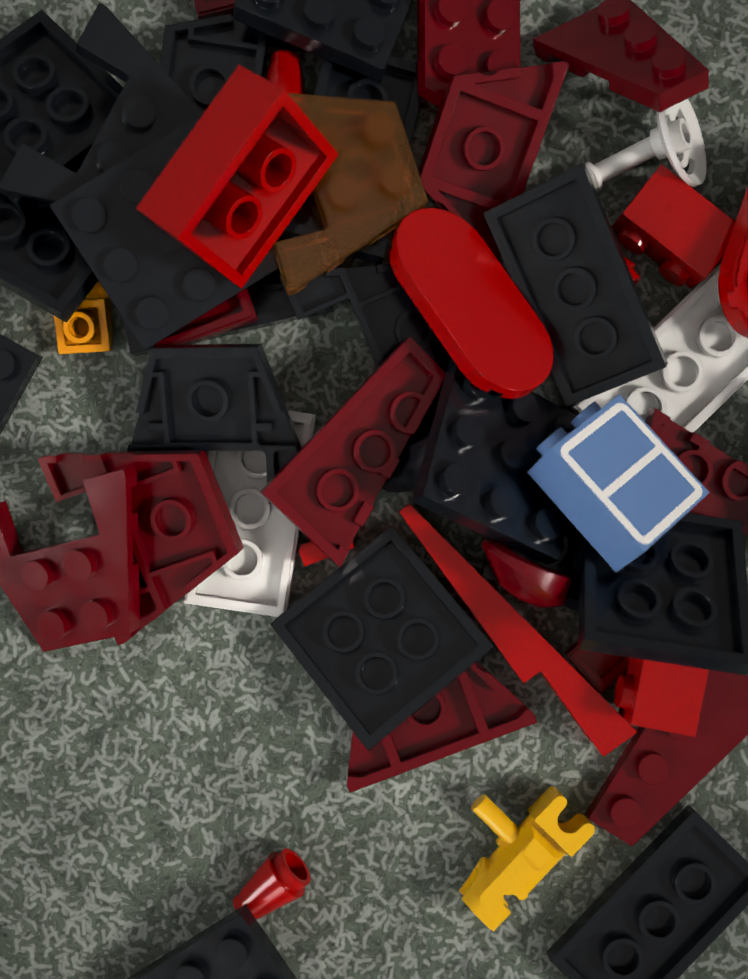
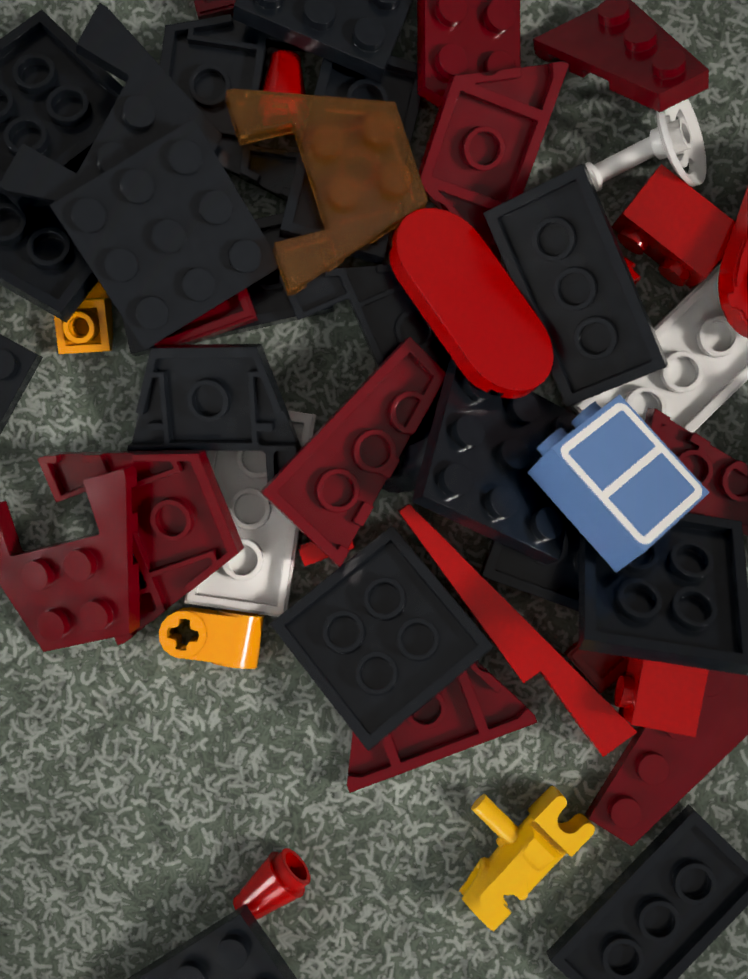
(223, 639): none -> light orange piece
(239, 176): red slope -> none
(527, 579): dark red hat -> none

